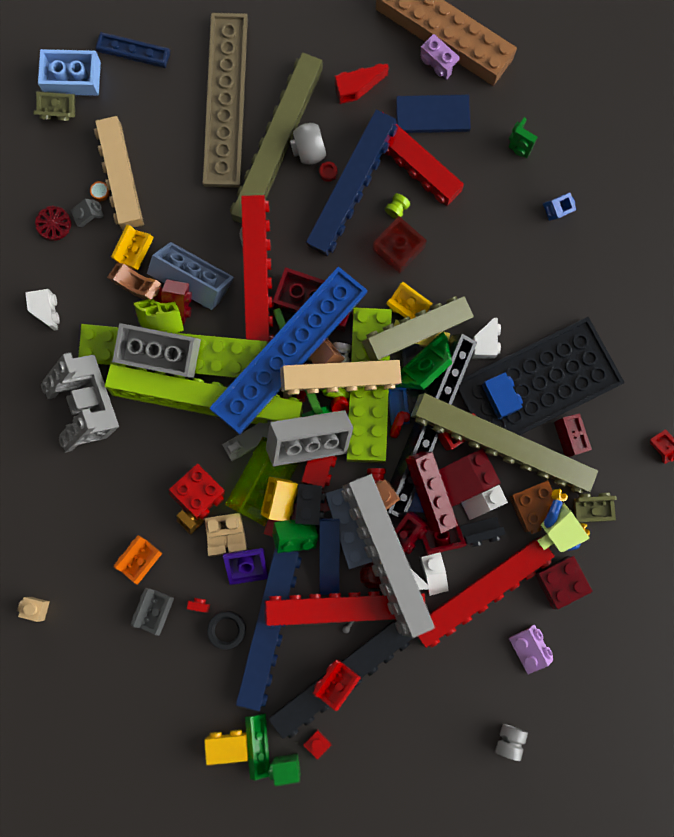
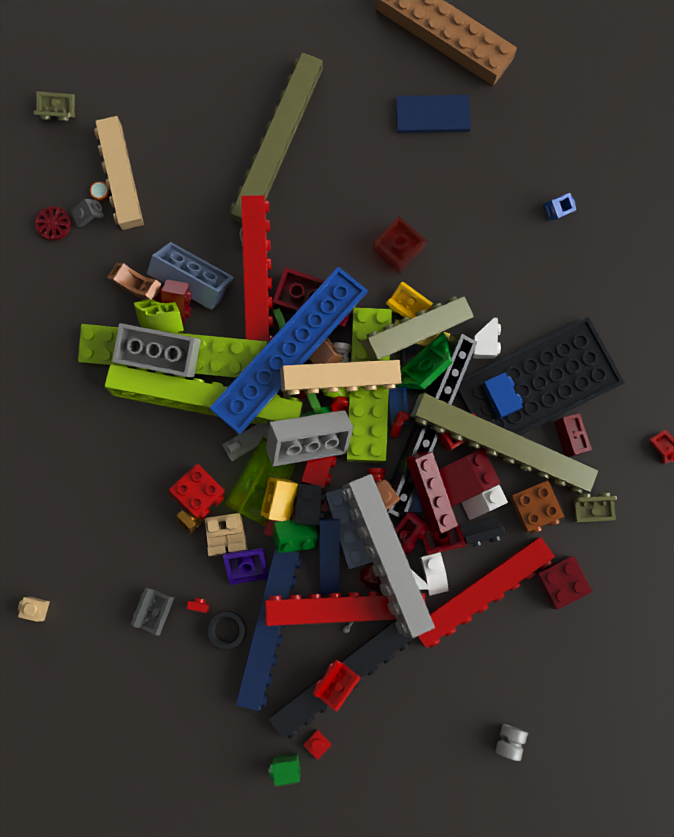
(42, 306): white slope -> none
(69, 72): light blue brick -> none
(91, 403): light grey piece -> none
(132, 49): dark blue tile -> none
(132, 247): yellow bracket -> none
(137, 559): orange bracket -> none
(225, 100): dark tan plate -> none
(226, 748): yellow brick -> none
(257, 746): green plate -> none
(308, 143): light grey wheel -> none
(328, 171): red tile -> none
(351, 183): dark blue brick -> none
(353, 85): red slope -> none
(397, 206): lime wheel -> none
(424, 167): red brick -> none
(439, 56): lavender bracket -> none
(521, 139): green bracket -> none
(531, 649): lavender bracket -> none
(562, 526): yellowish green torso -> none

